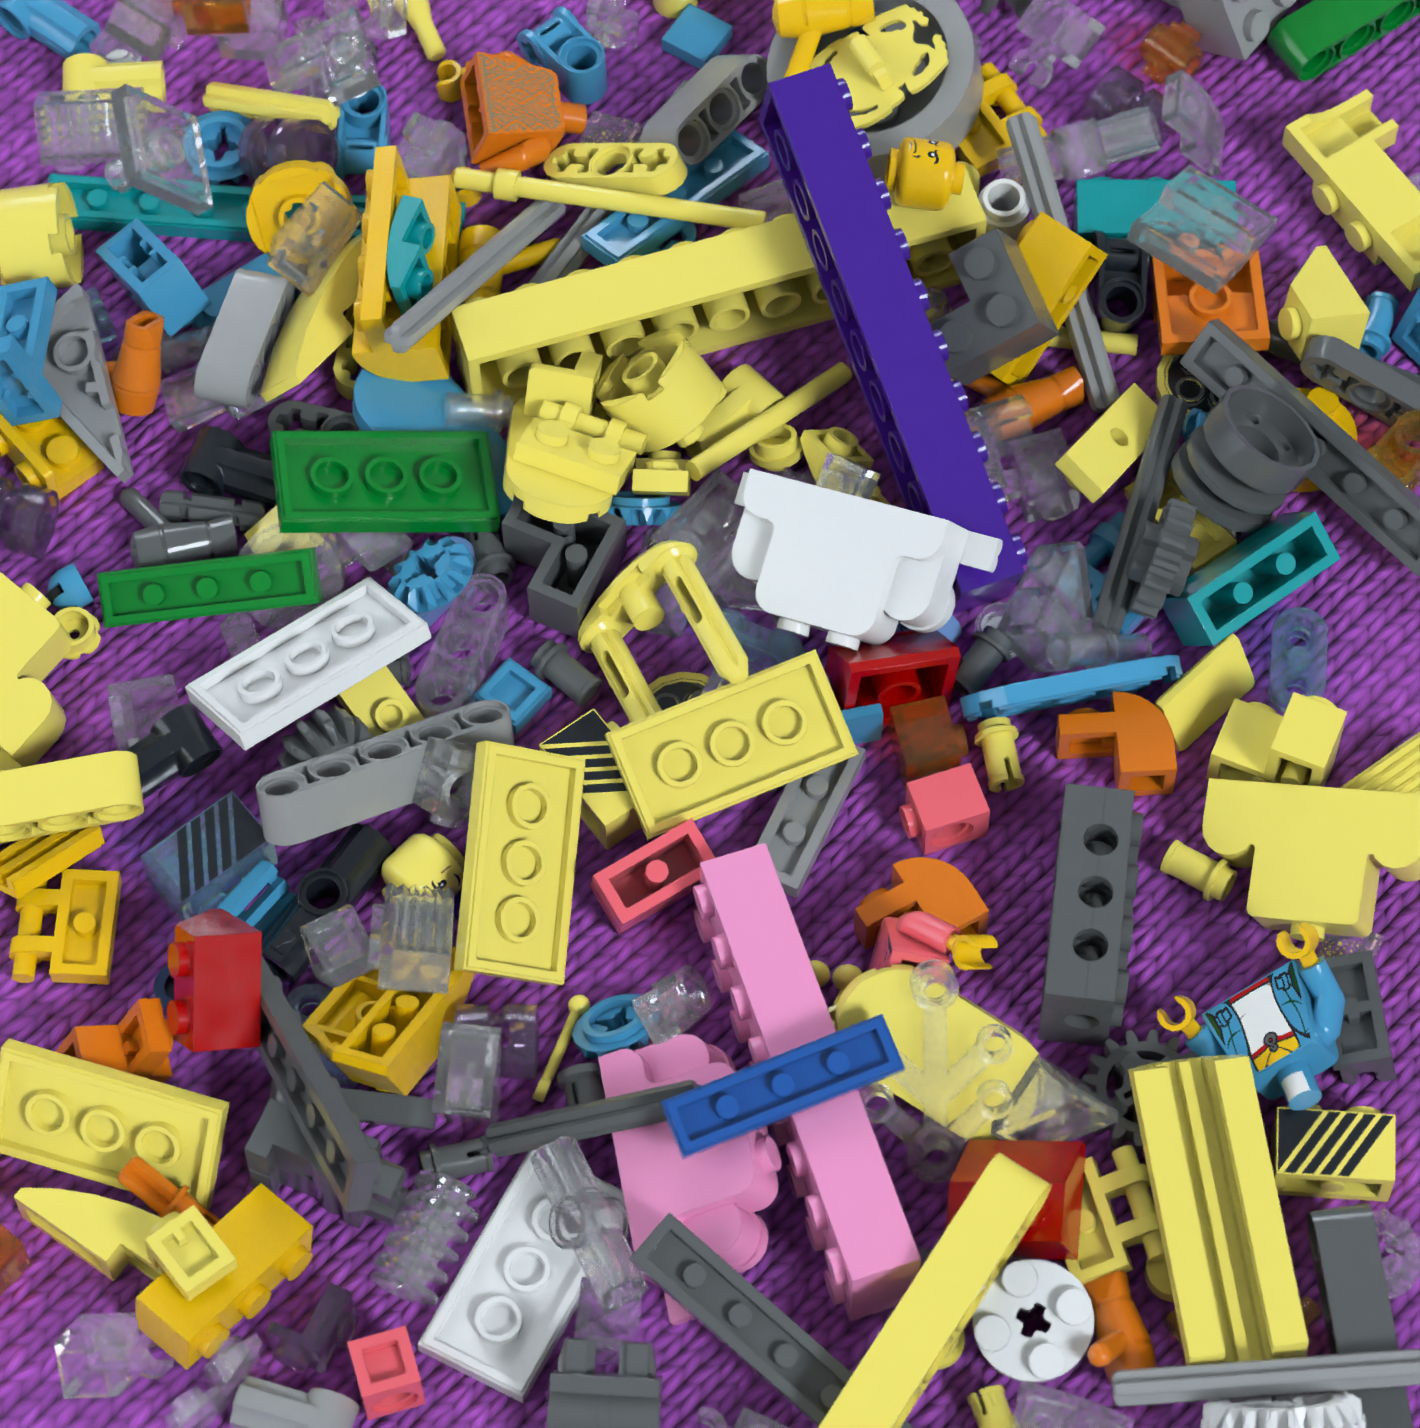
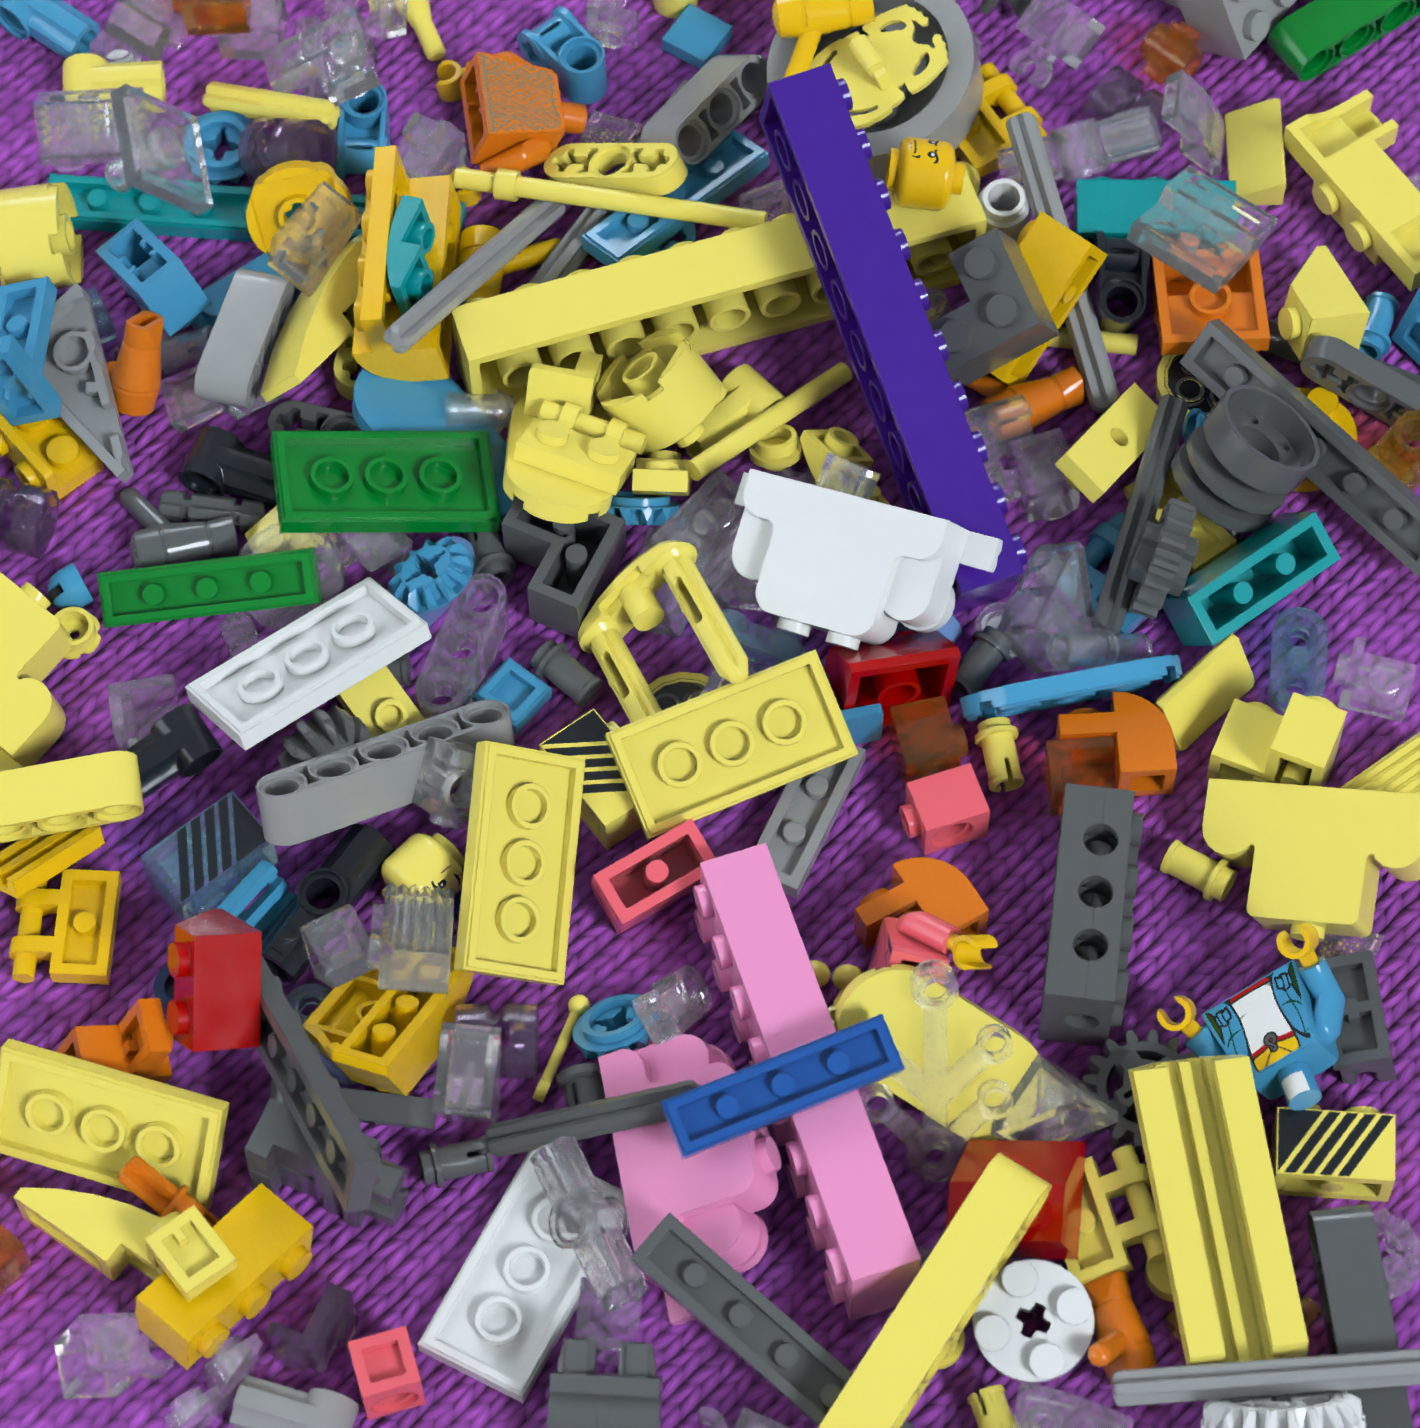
(424, 1237): clear piece -> none
(1077, 762): none -> clear orange panel
(1256, 152): none -> light yellow slope
(1374, 683): none -> clear bracket

